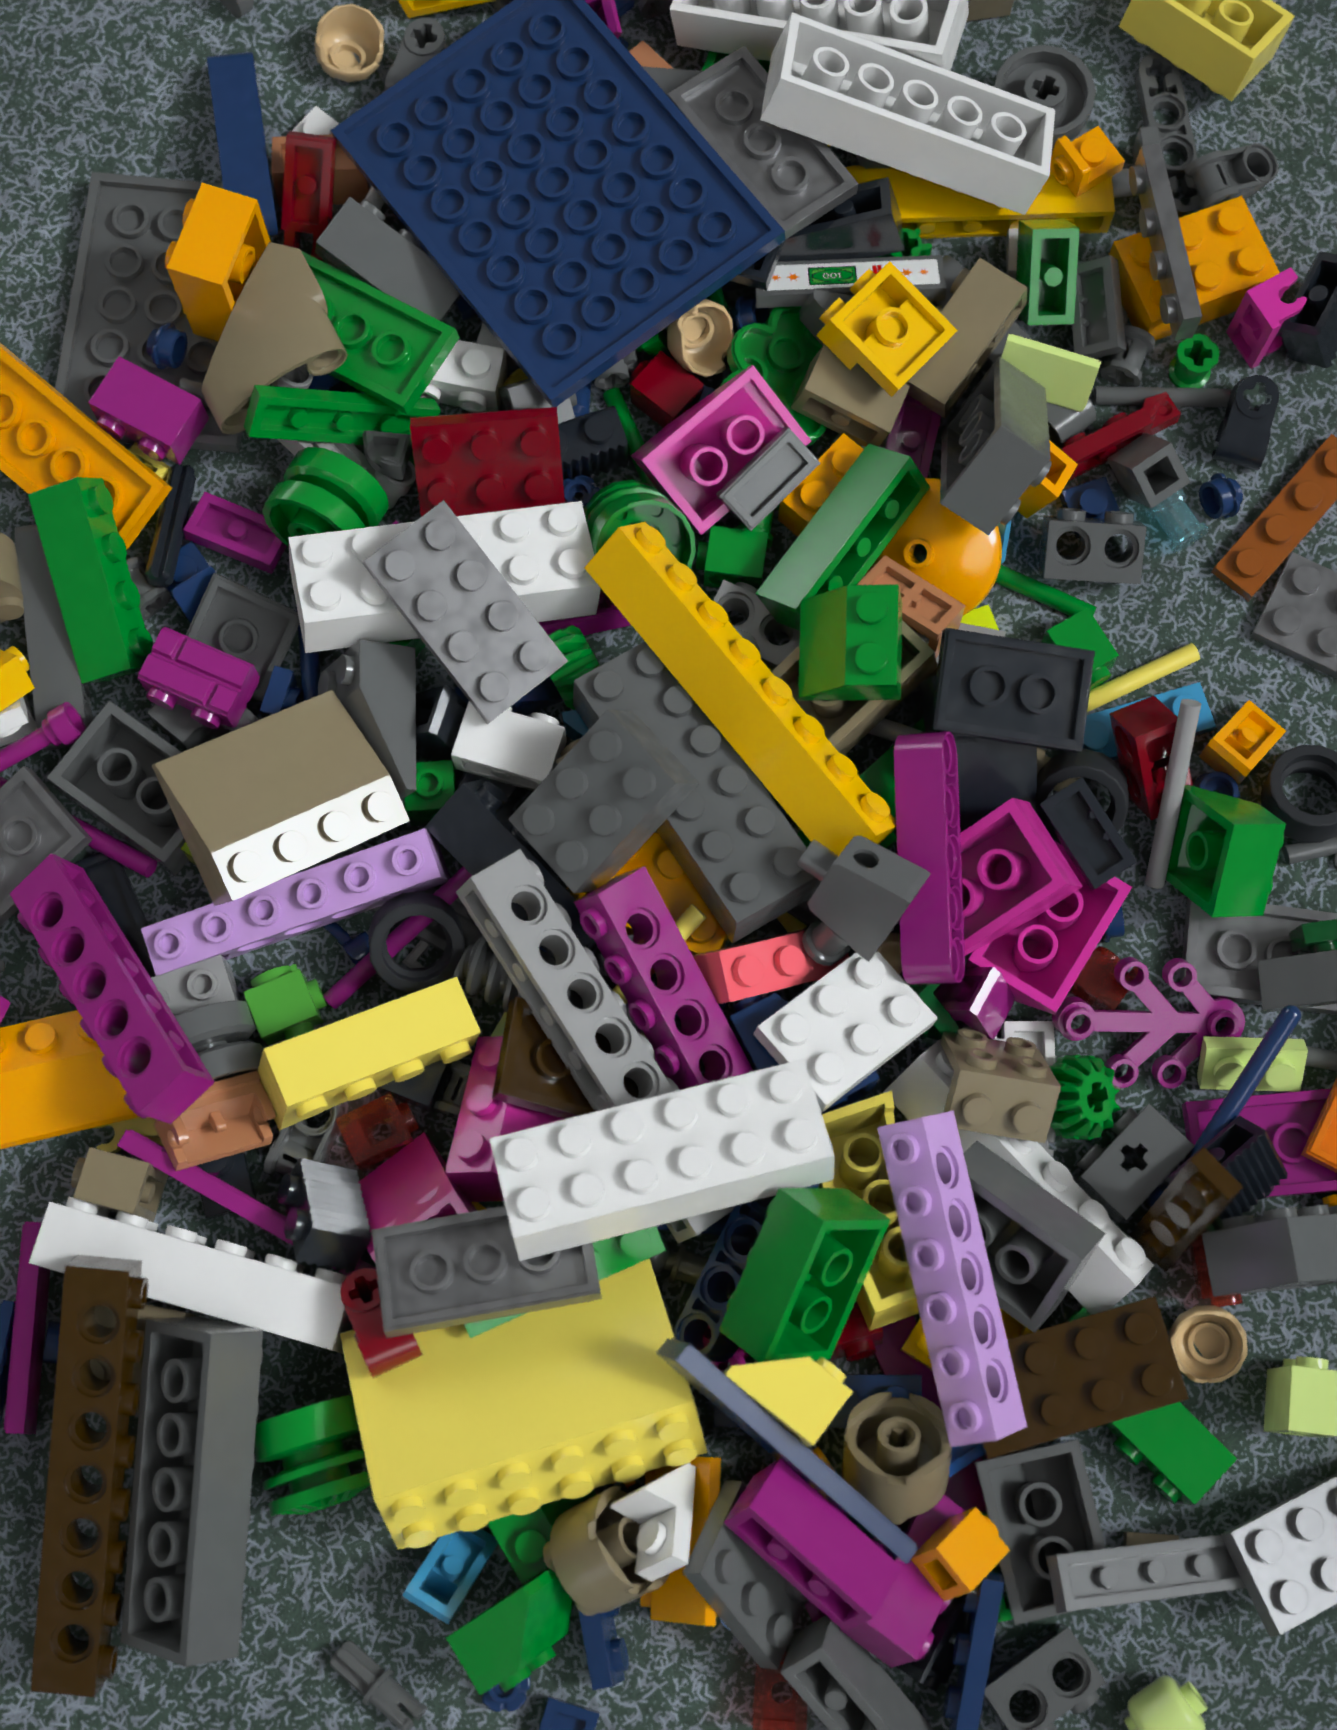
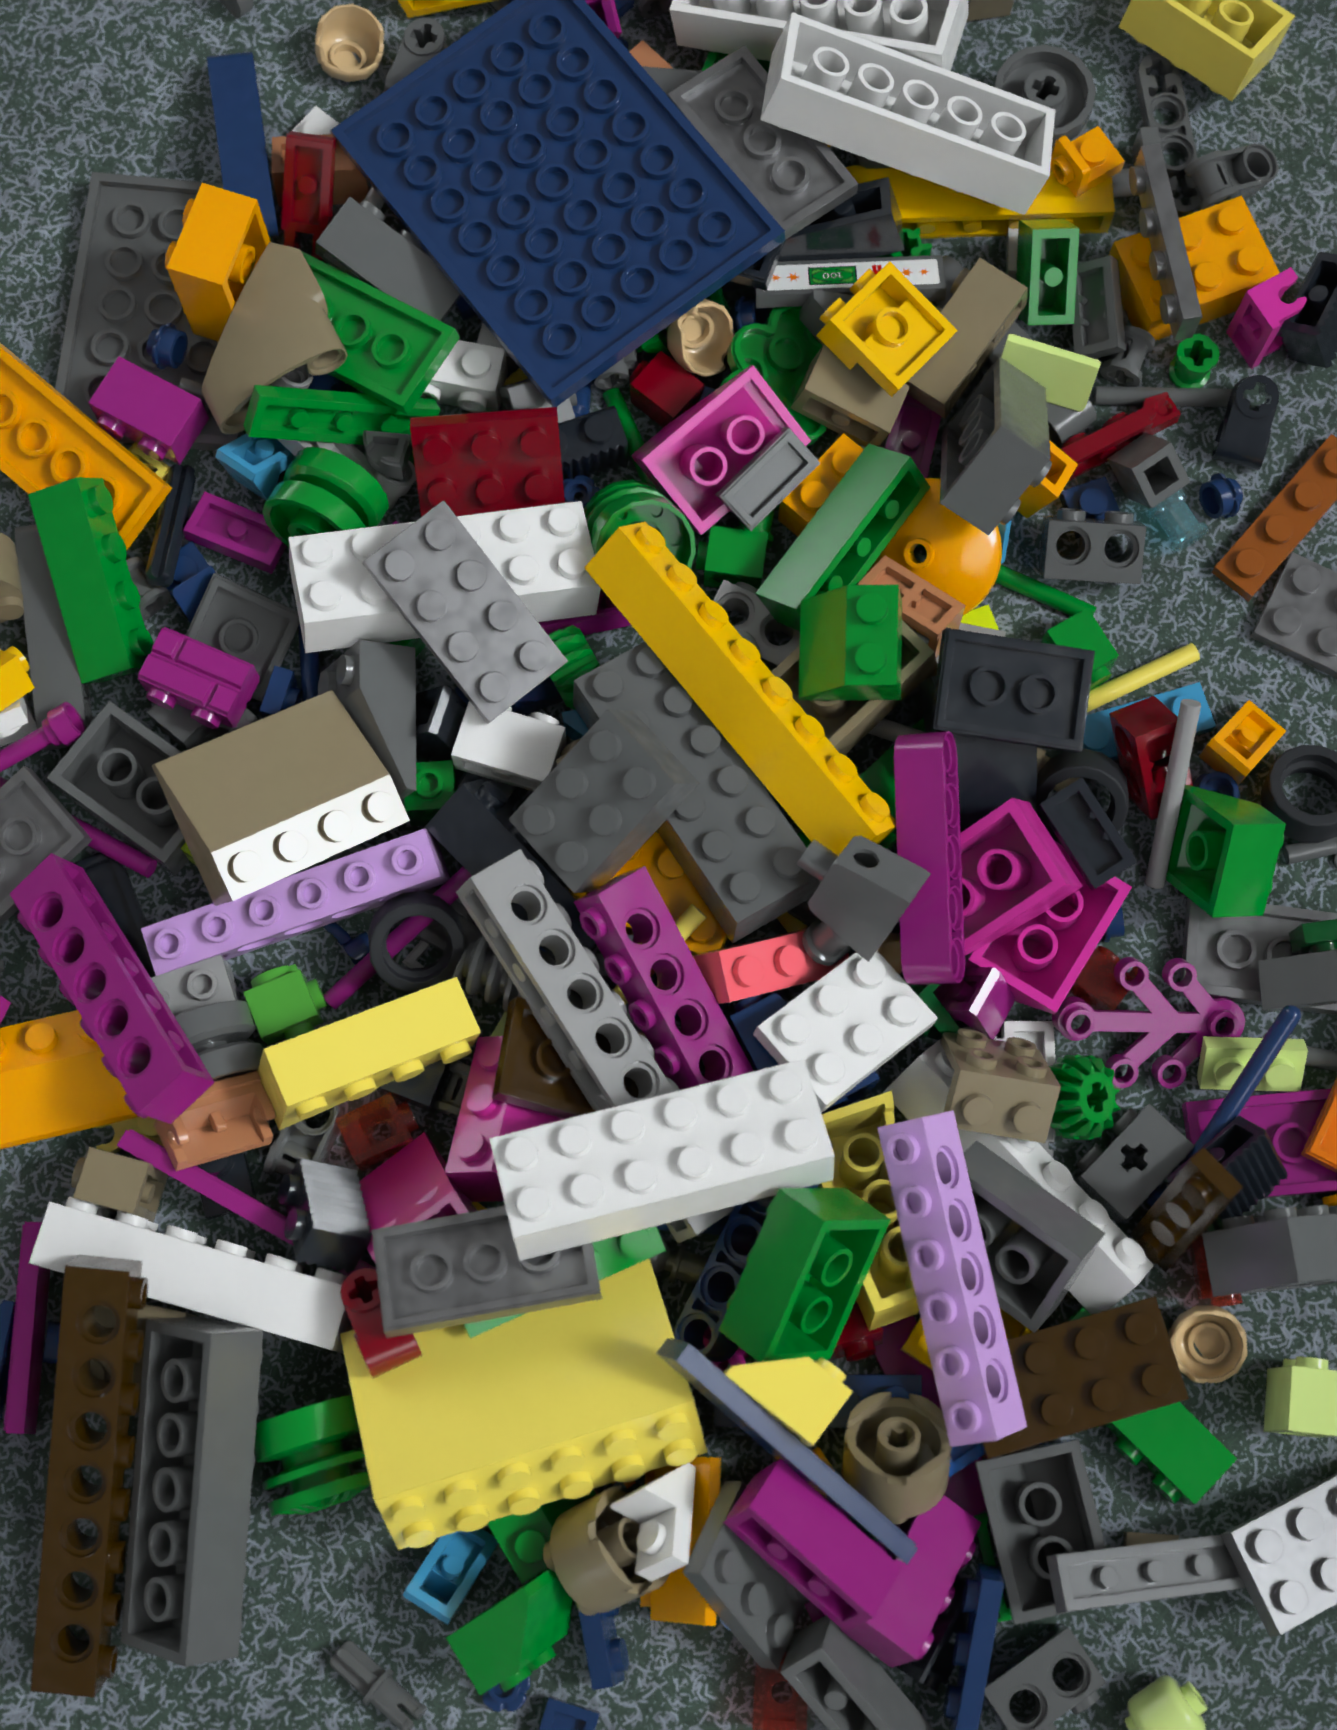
(255, 462): none -> dark azure slope
(960, 1553): light orange brick -> none

